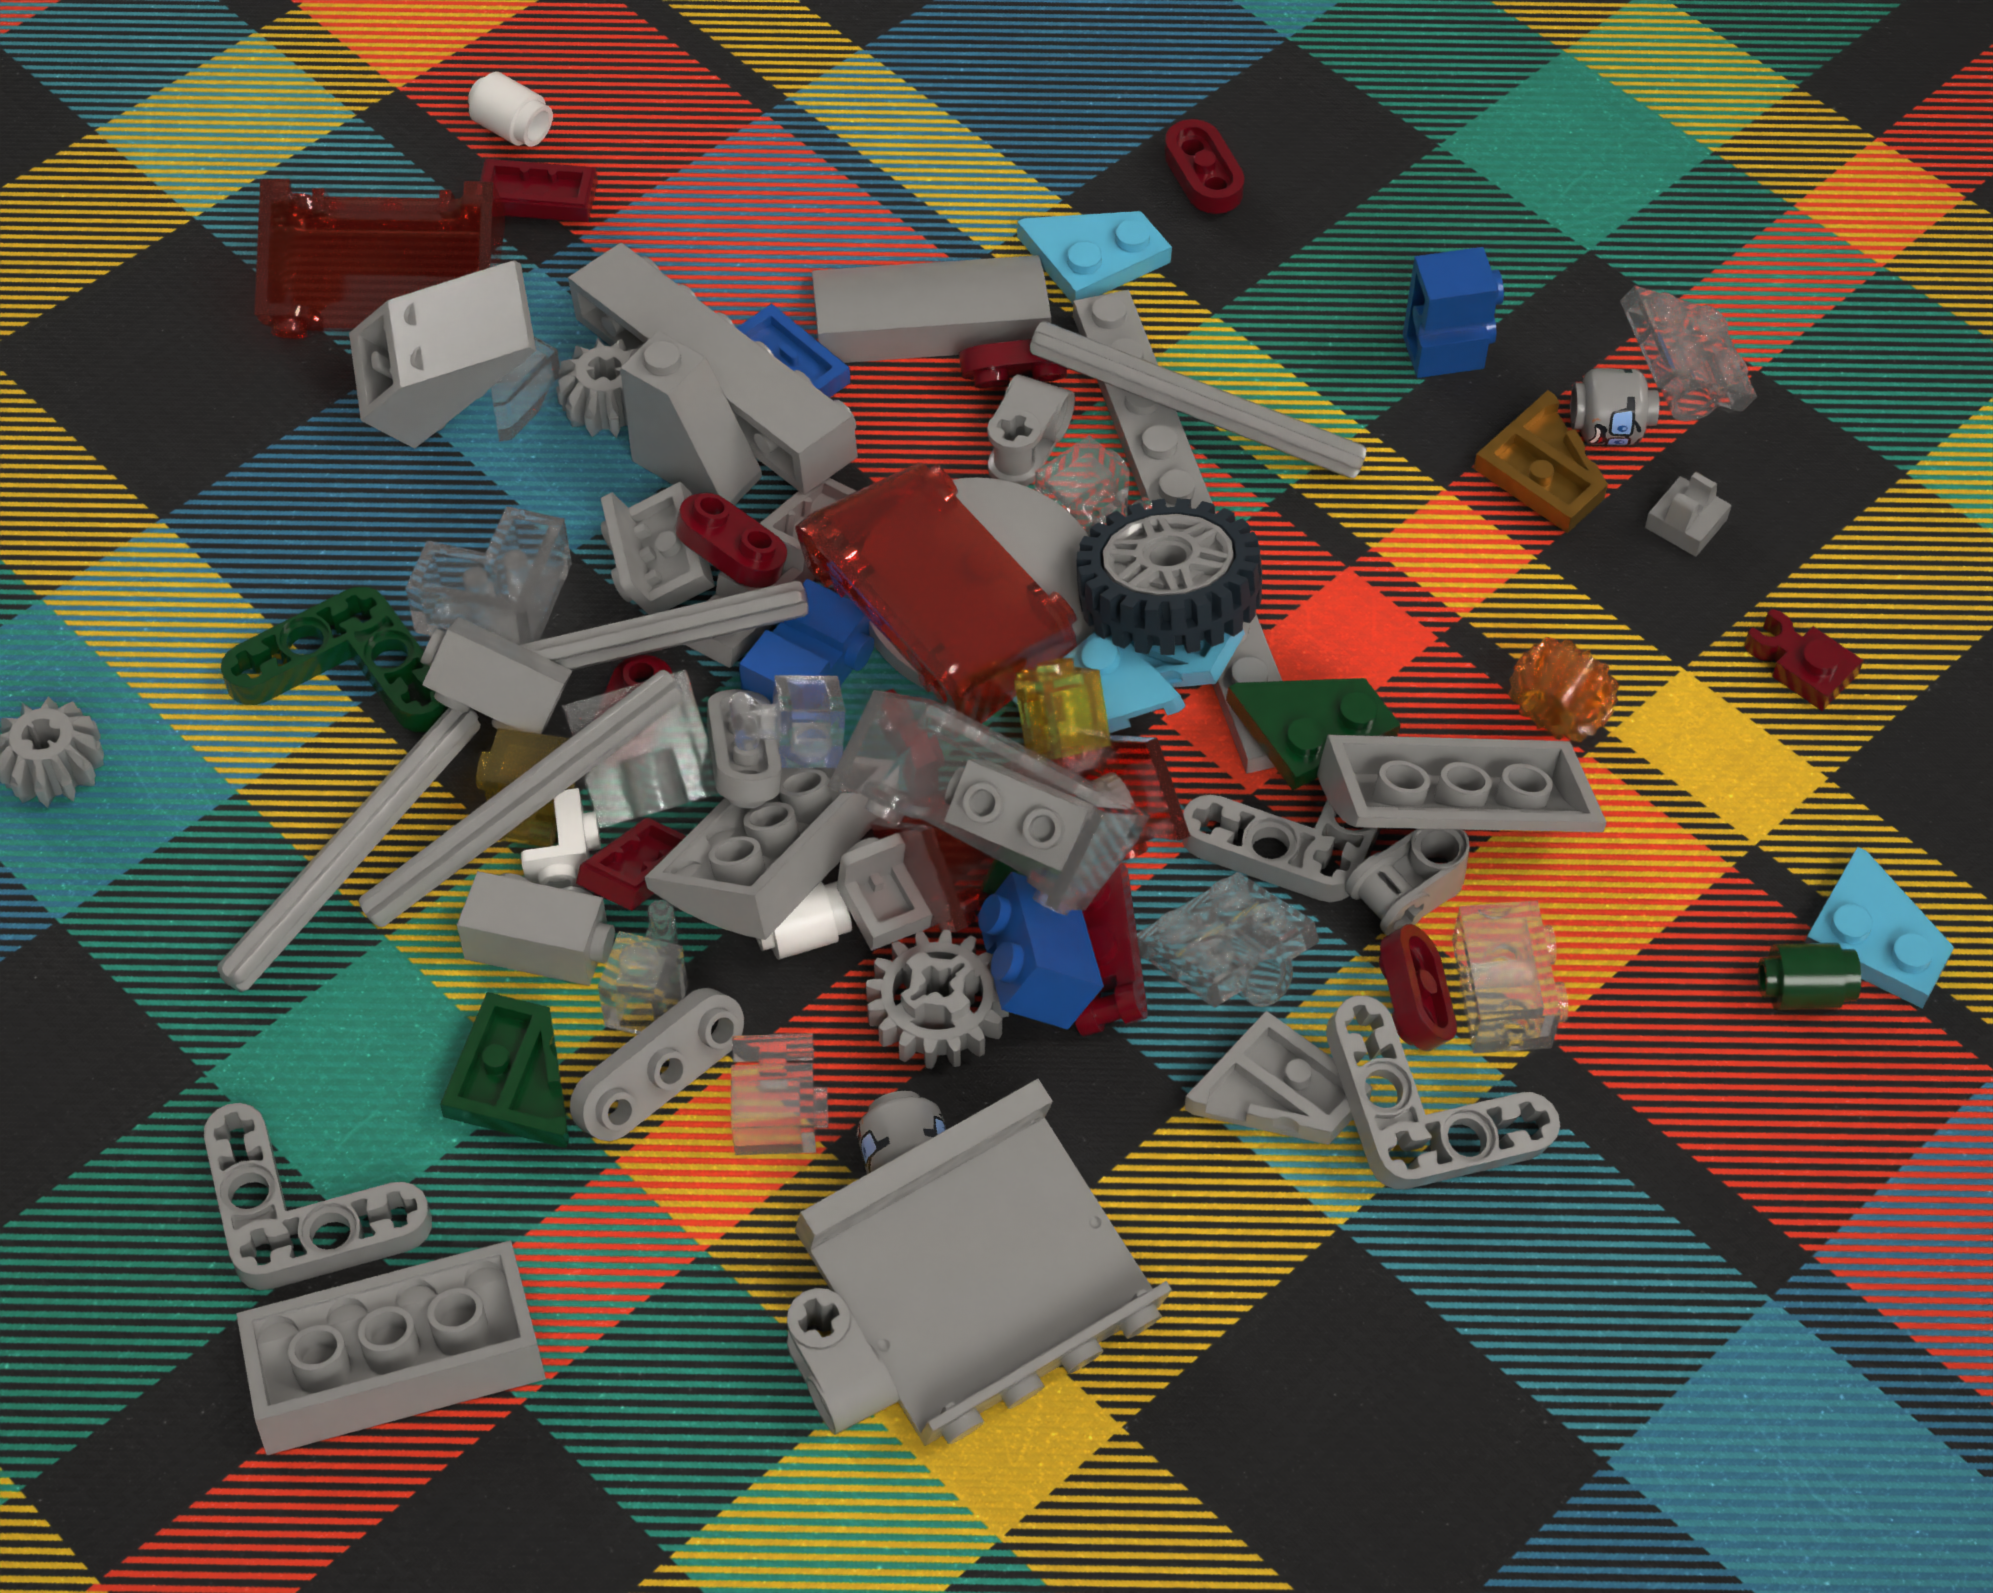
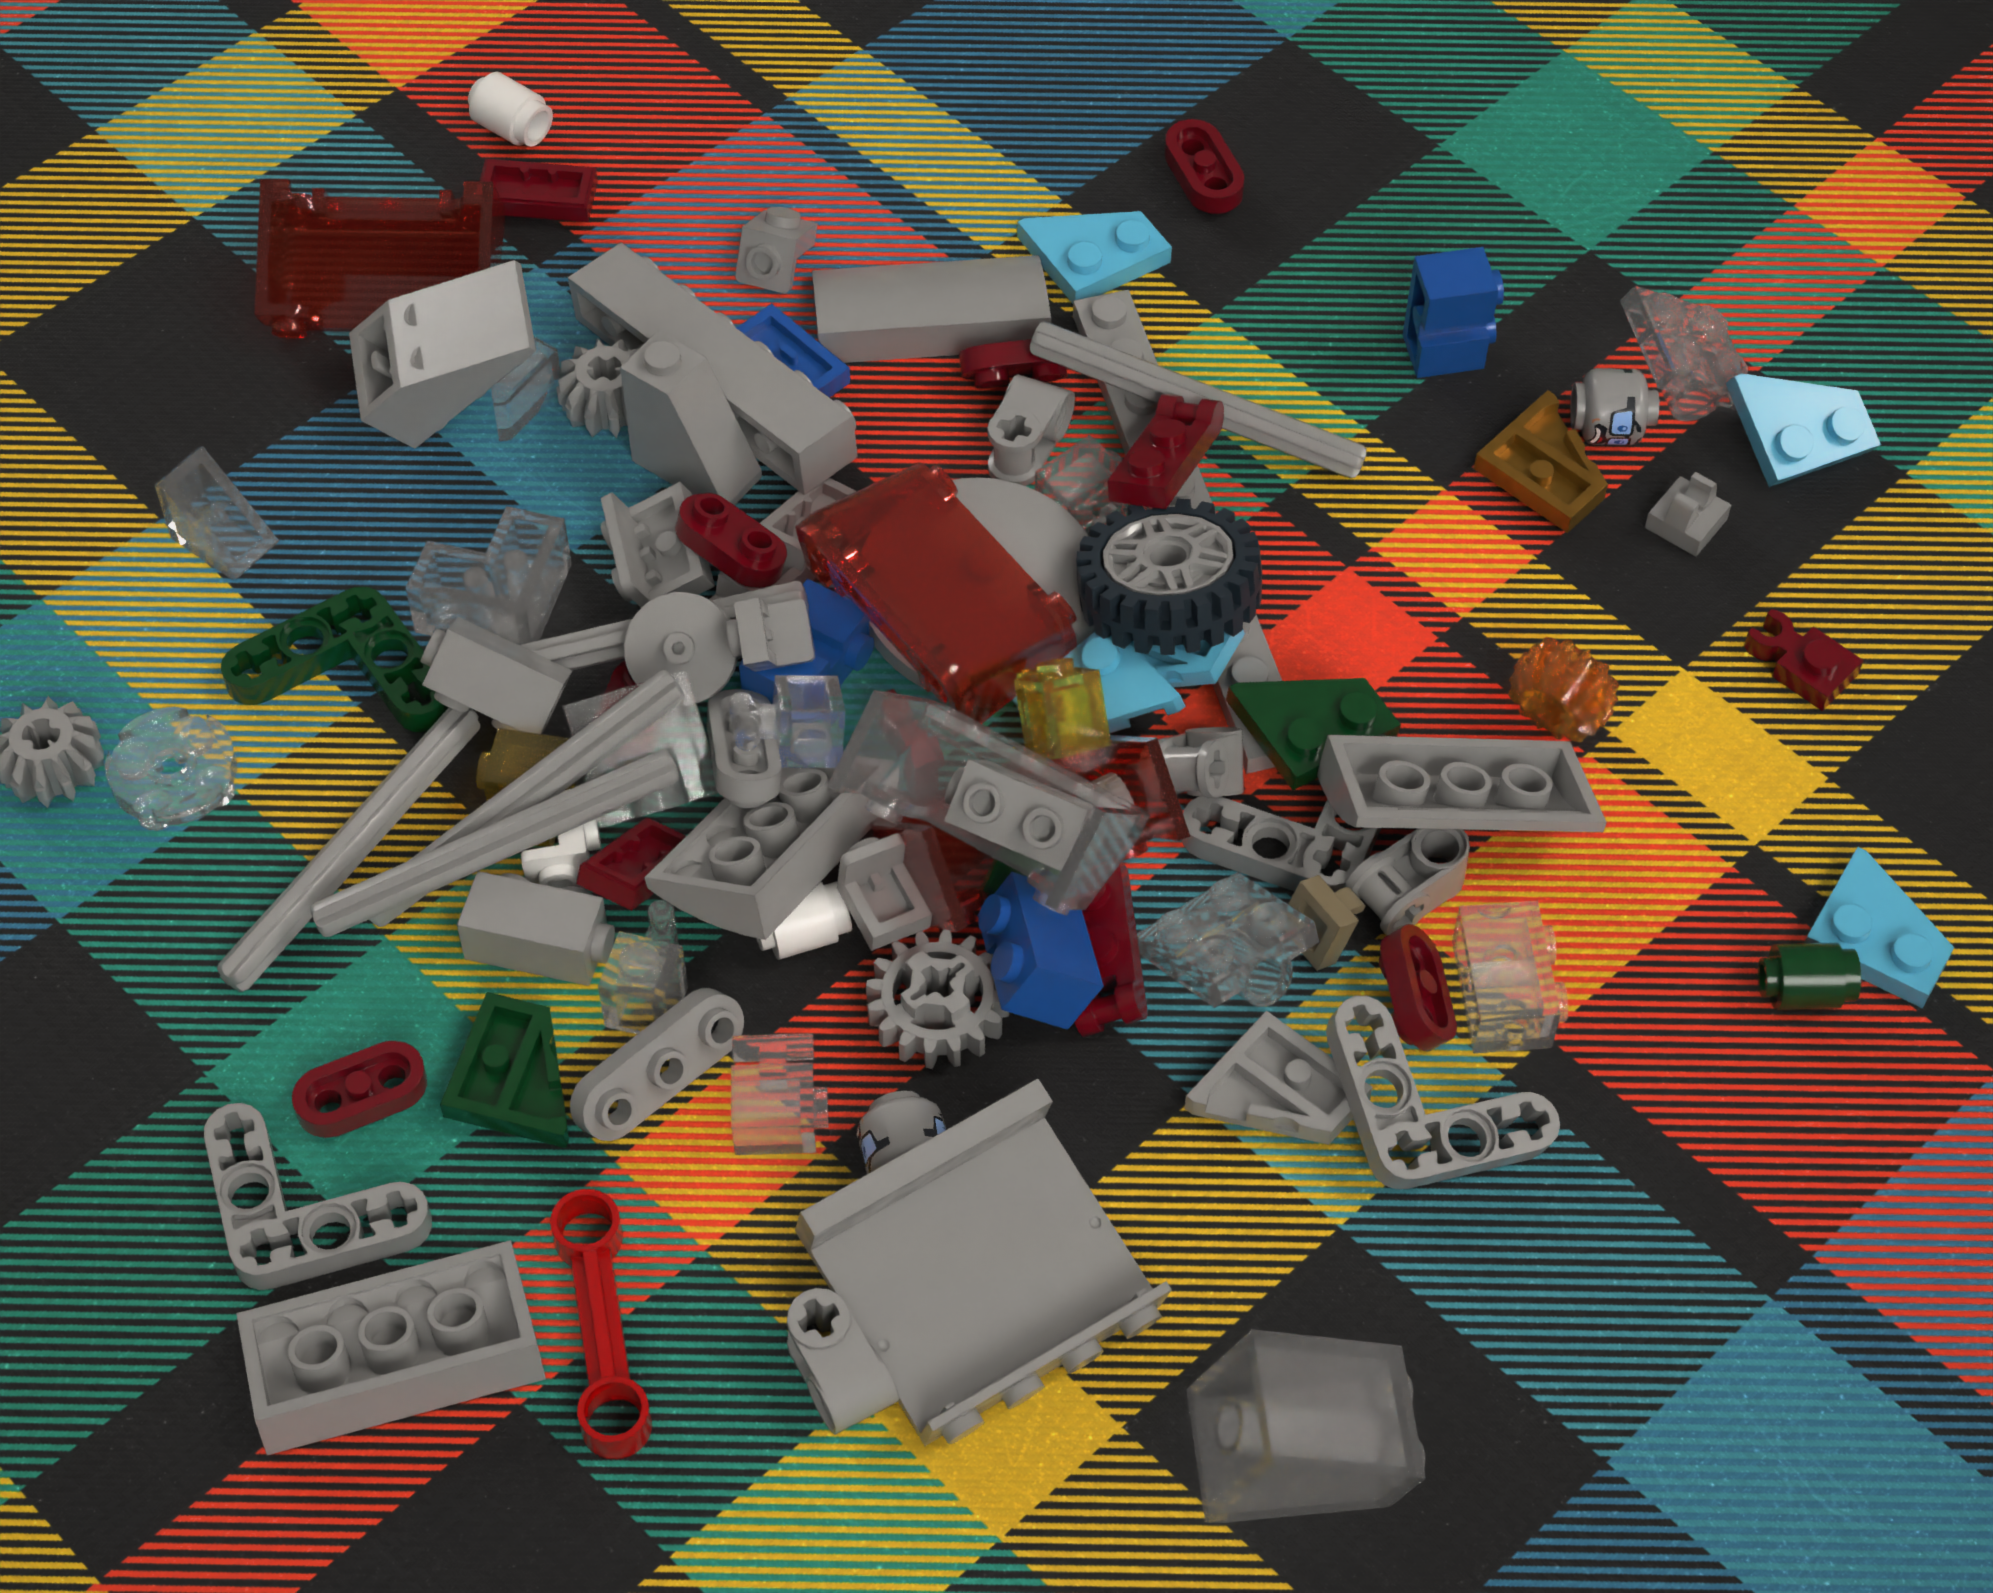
(176, 797): none -> clear plate
(212, 516): none -> clear slope
(359, 1088): none -> dark red plate
(494, 843): none -> light grey axle
(600, 1323): none -> red piece
(678, 635): none -> light grey piece
(771, 247): none -> light grey bracket
(771, 633): none -> light grey bracket
(1166, 452): none -> dark red plate
(1205, 761): none -> light grey piece
(1304, 1428): none -> clear slope
(1332, 916): none -> dark tan tile
(1800, 424): none -> medium azure wing

